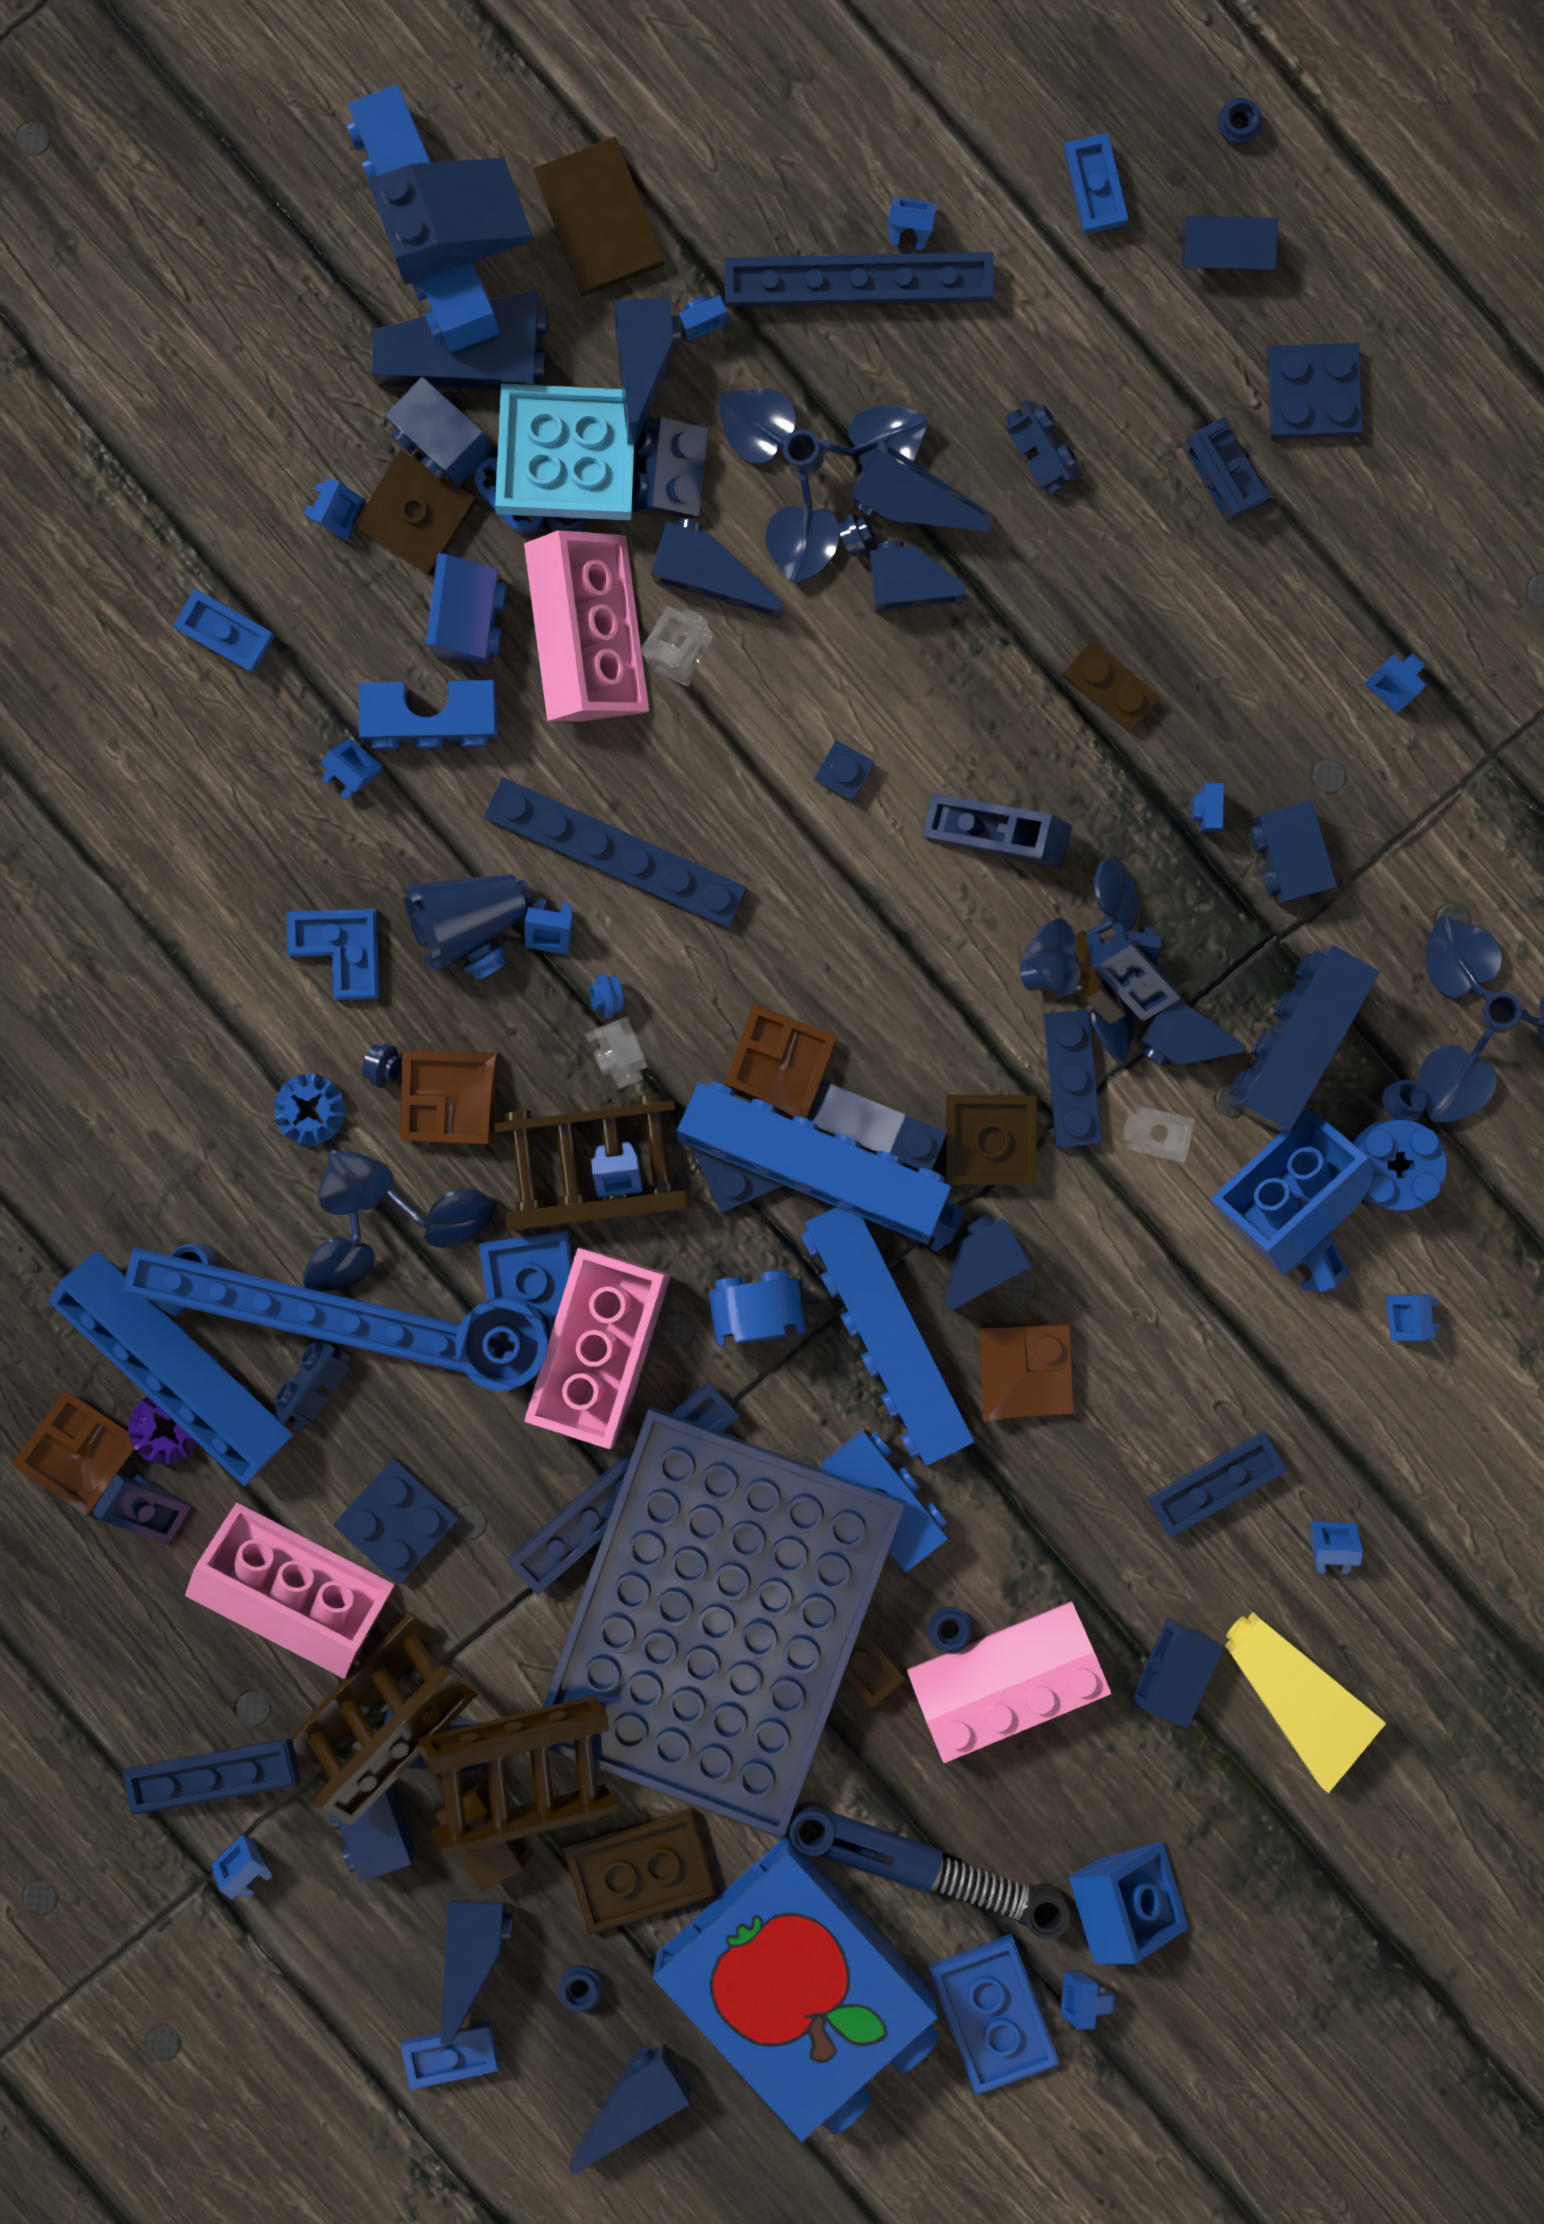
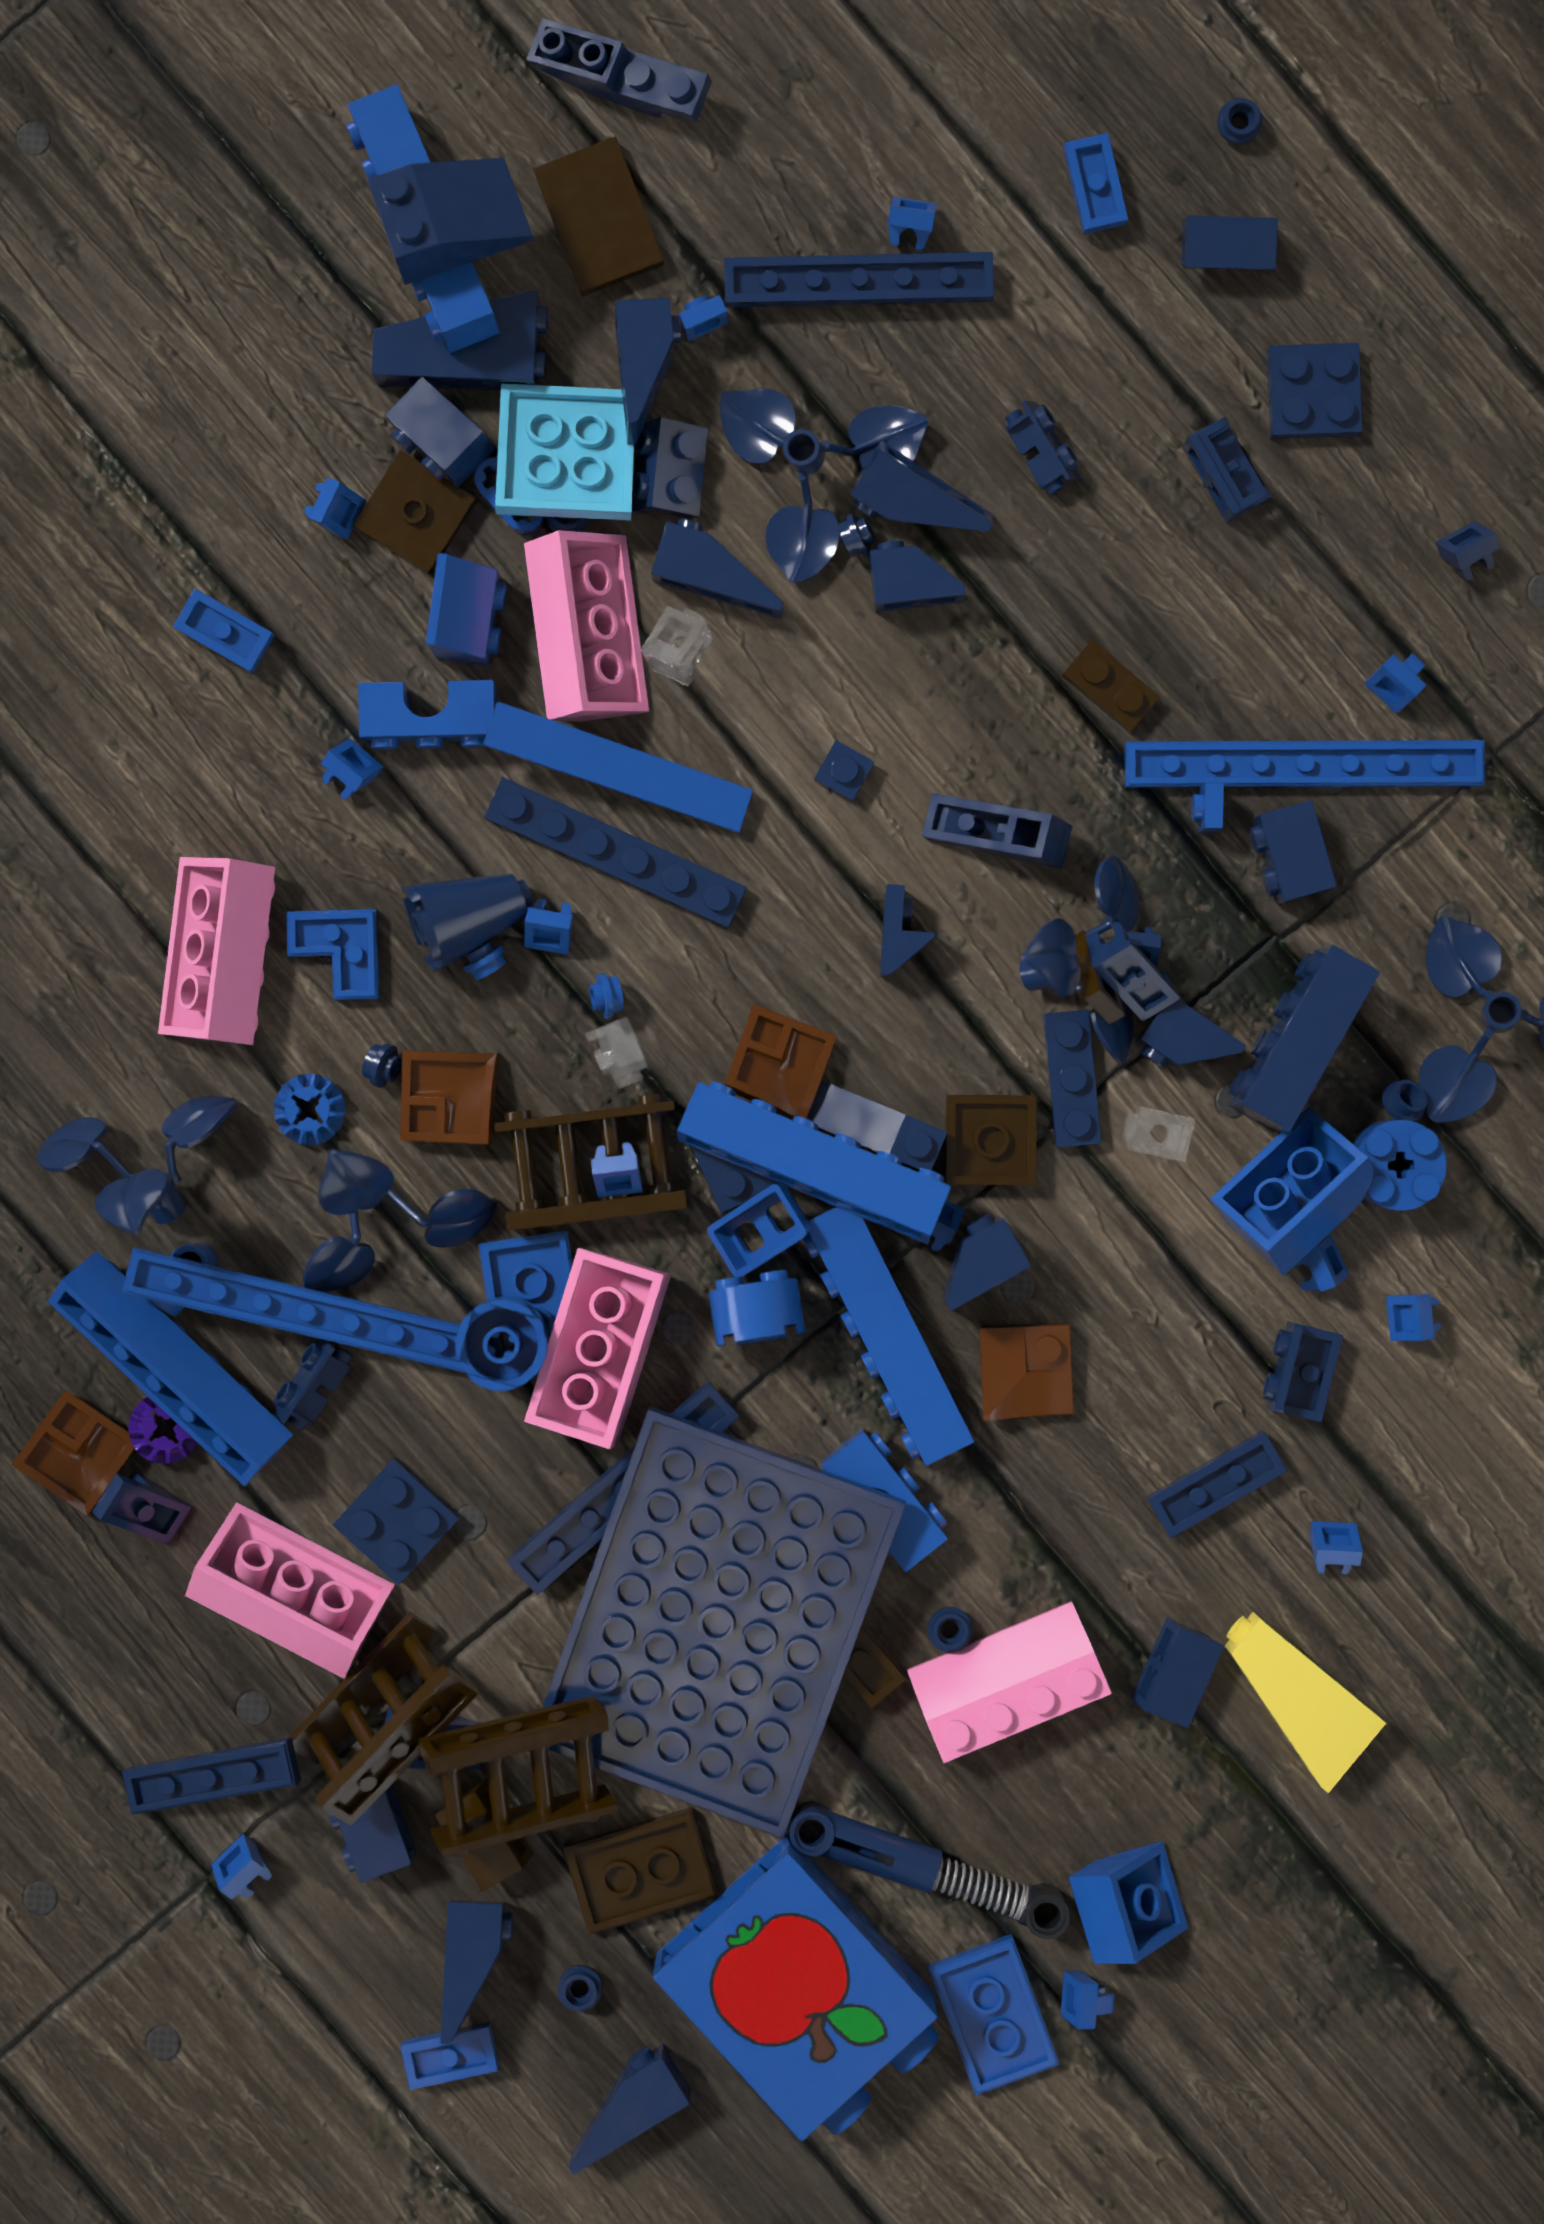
(153, 1192): none -> dark blue plant
(217, 949): none -> bright pink slope
(617, 74): none -> dark blue slope
(617, 767): none -> blue tile
(731, 1246): none -> blue piece
(899, 945): none -> dark blue slope
(1302, 1371): none -> dark blue bracket
(1305, 764): none -> blue tile
(1467, 546): none -> dark blue tile

